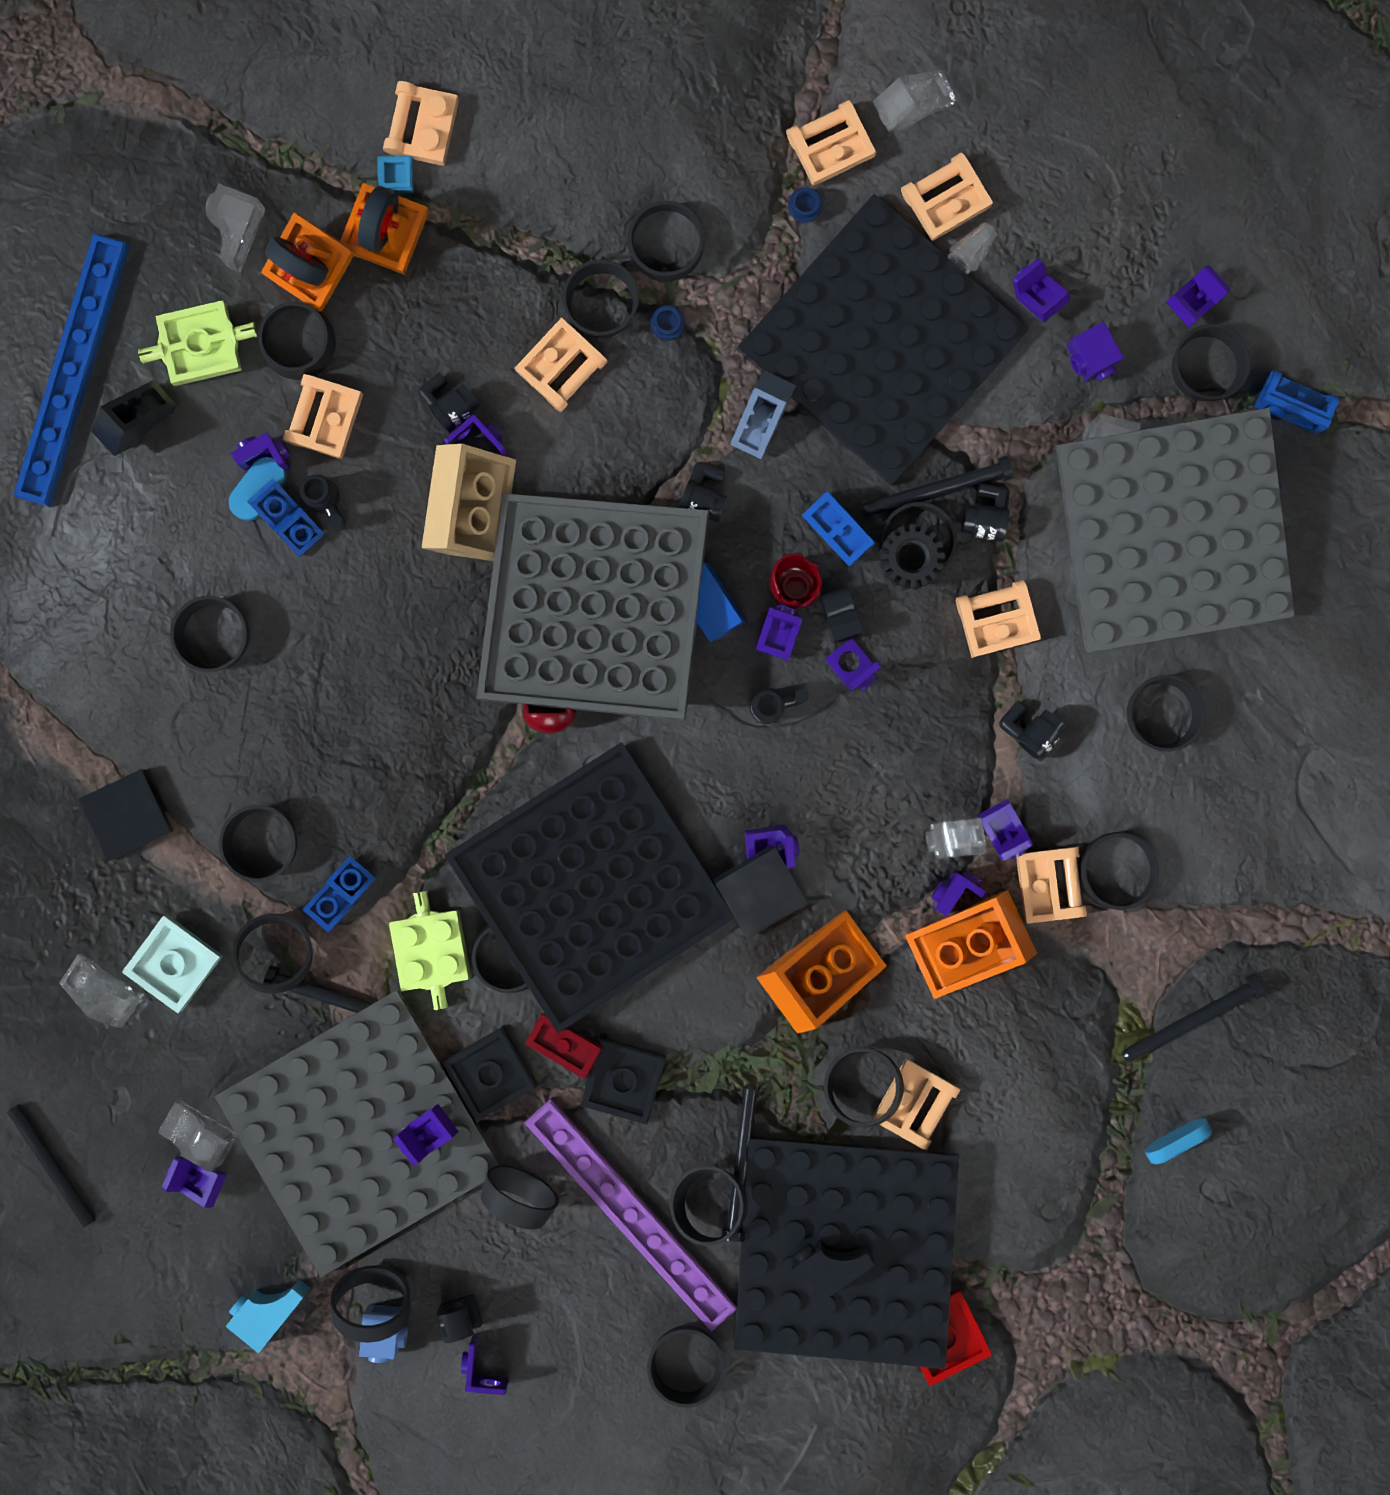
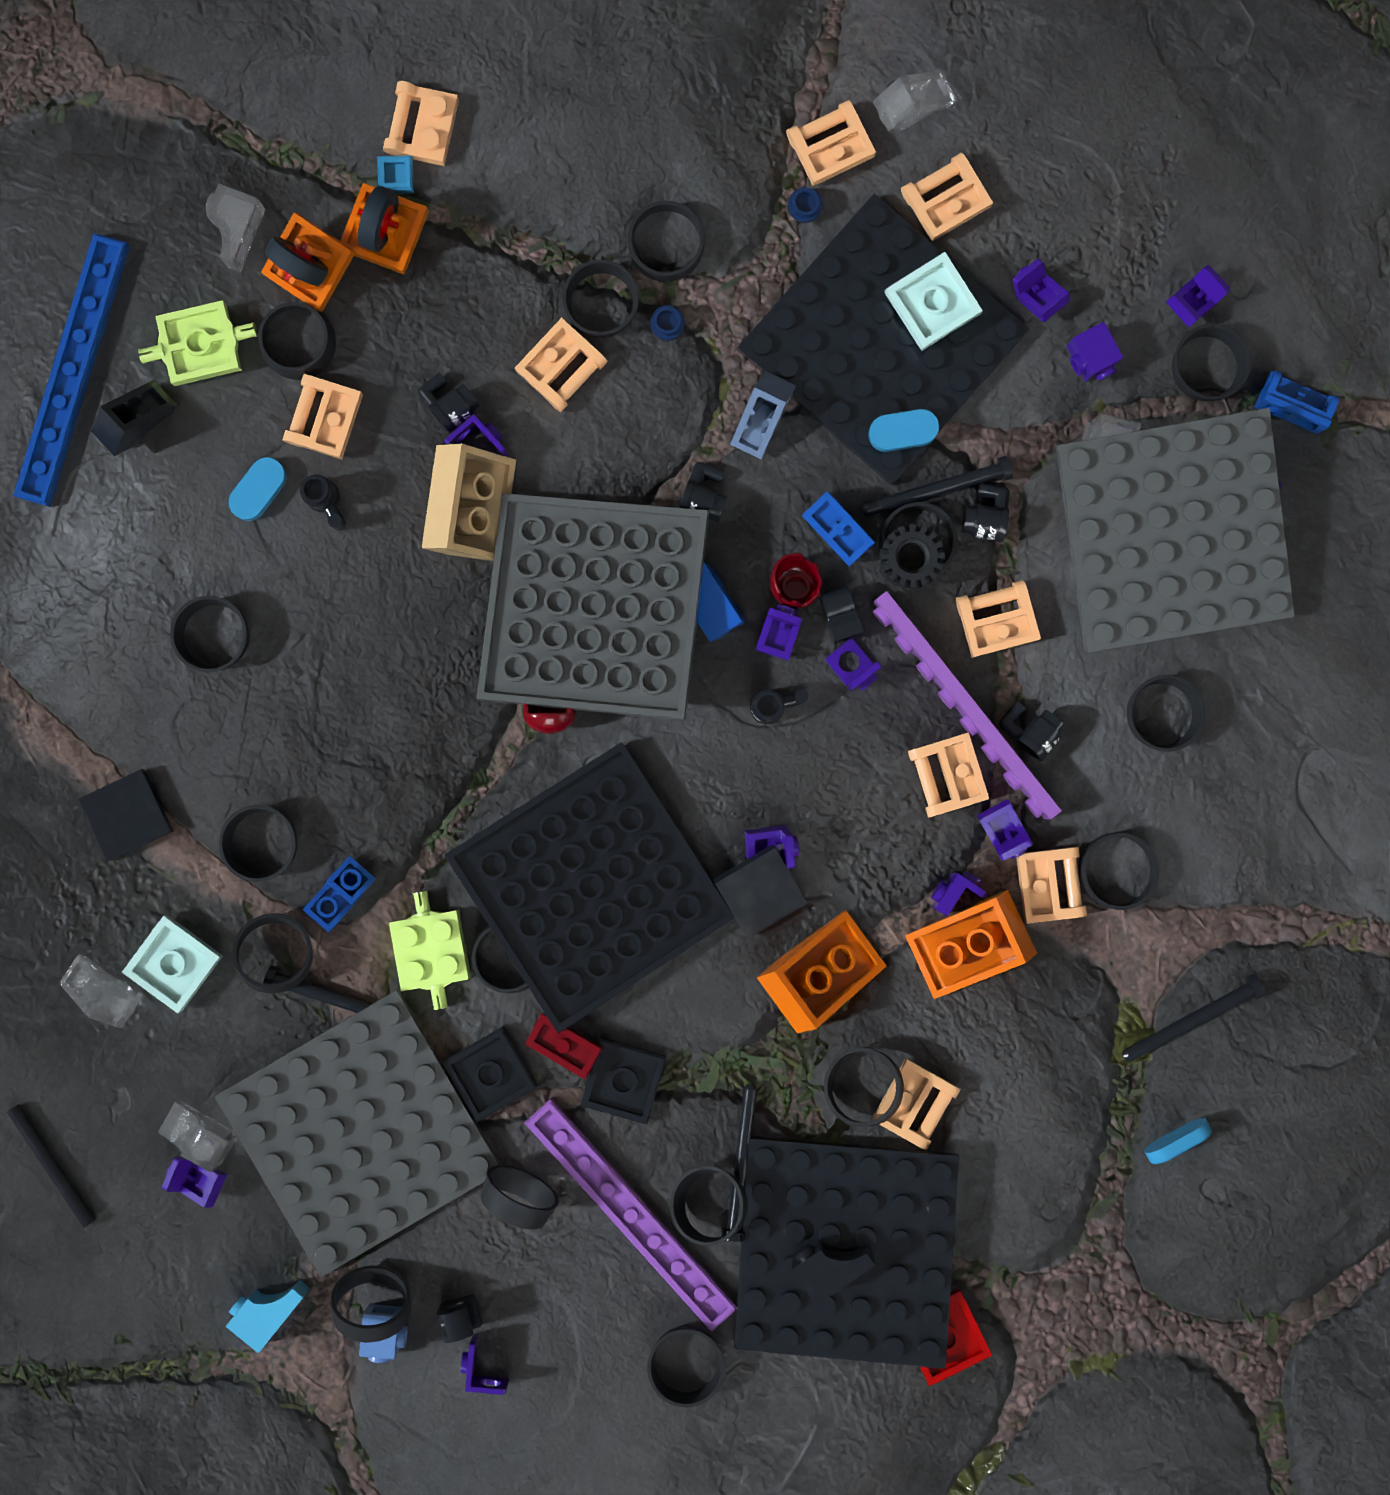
(264, 446): dark purple bracket -> none
(285, 517): blue slope -> none
(425, 1134): dark purple bracket -> none
(903, 430): none -> dark azure tile
(933, 301): none -> light aqua plate
(956, 837): clear arch -> none
(959, 770): none -> light nougat plate
(972, 248): clear cone -> none
(973, 719): none -> medium lavender plate

